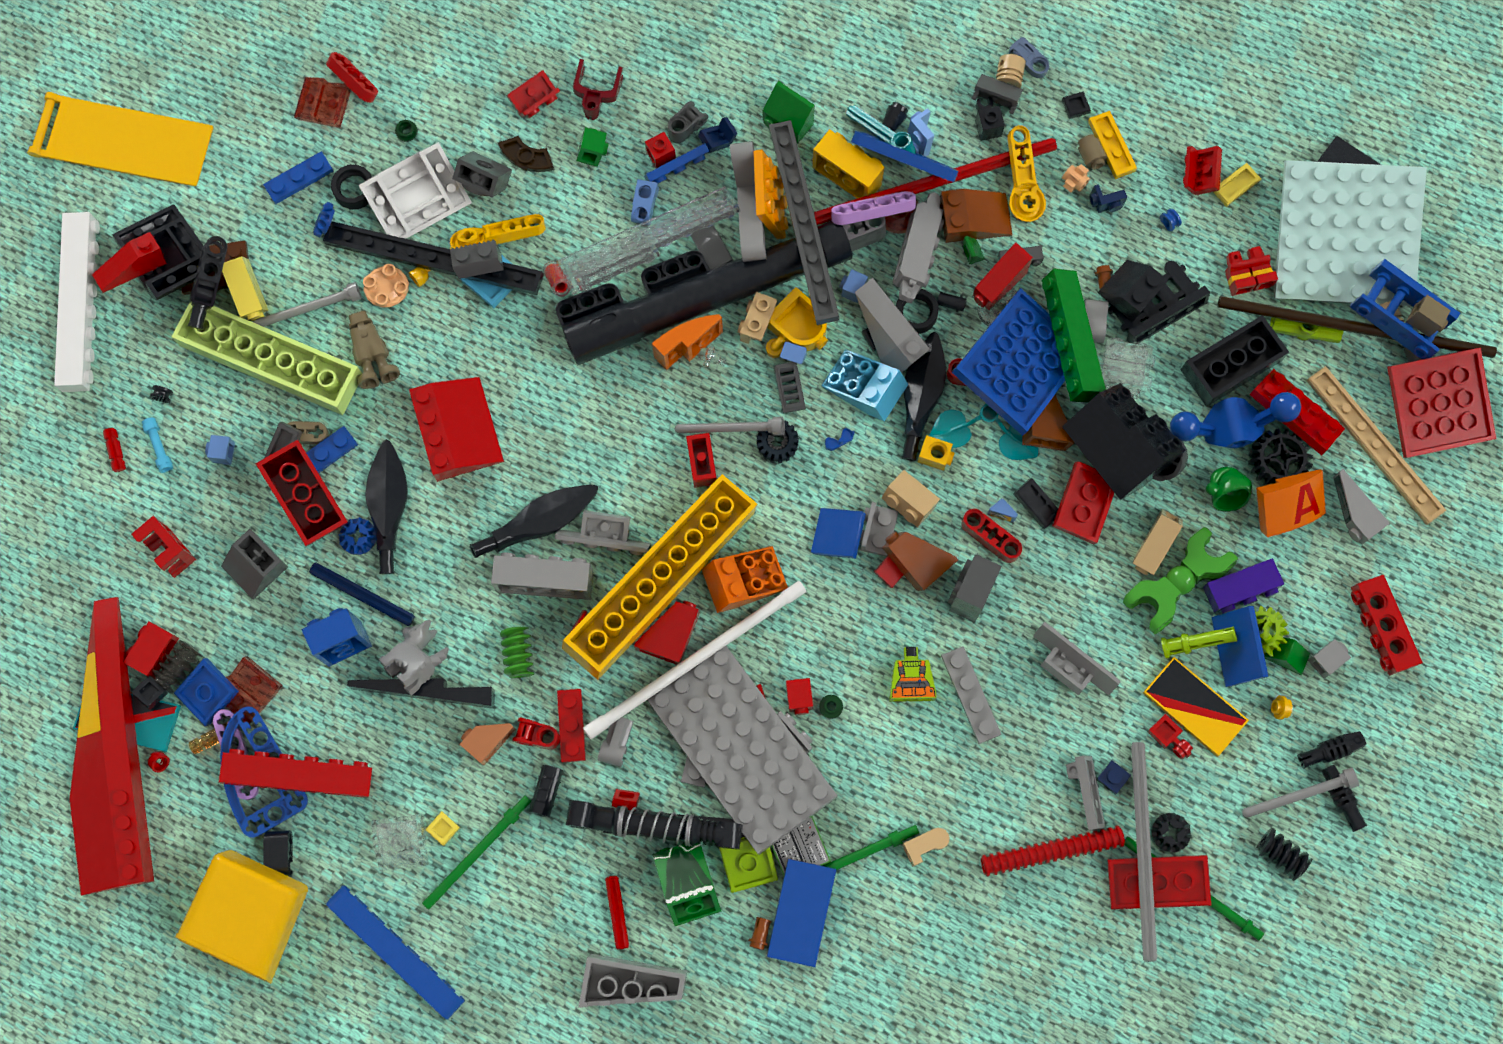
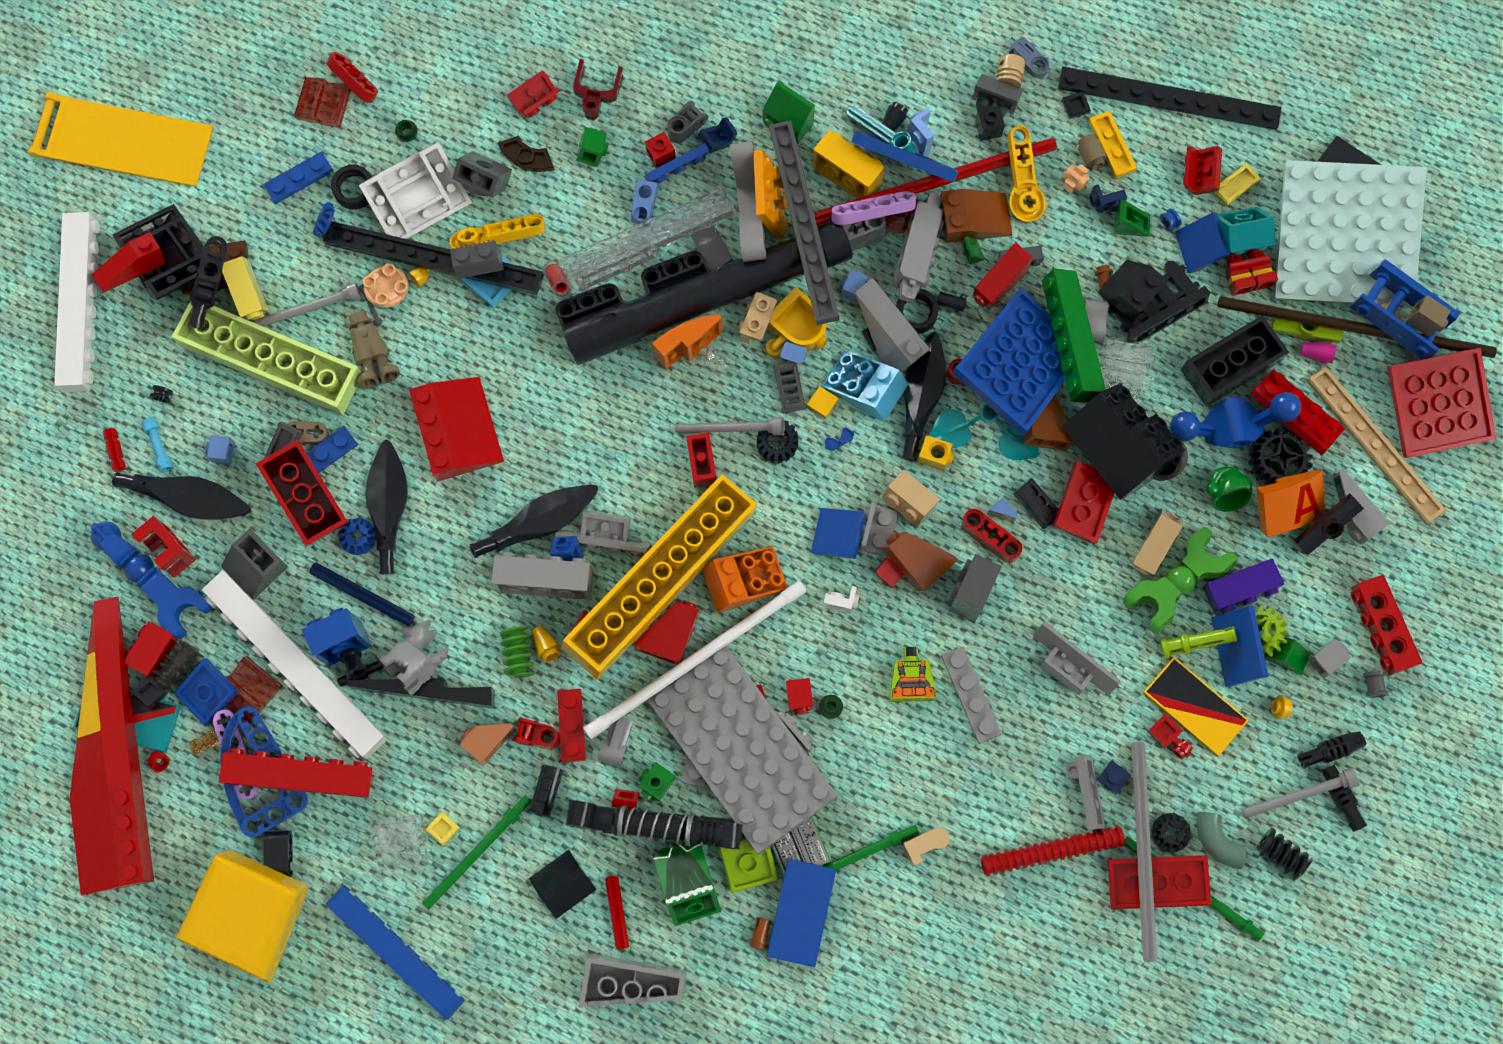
(141, 570): none -> blue piece
(186, 495): none -> black animal
(294, 664): none -> white brick
(355, 668): none -> black piece
(377, 321): none -> dark grey hinge
(545, 644): none -> yellow cone
(562, 884): none -> black slope
(566, 548): none -> blue bracket
(655, 782): none -> green brick
(822, 402): none -> yellow tile
(838, 602): none -> white bracket
(1131, 220): none -> green slope
(1170, 98): none -> black plate
(1202, 243): none -> blue tile
(1216, 843): none -> sand green cylinder
(1247, 229): none -> teal brick
(1319, 351): none -> dark pink cone
(1328, 524): none -> black piece
(1375, 684): none -> dark grey bush

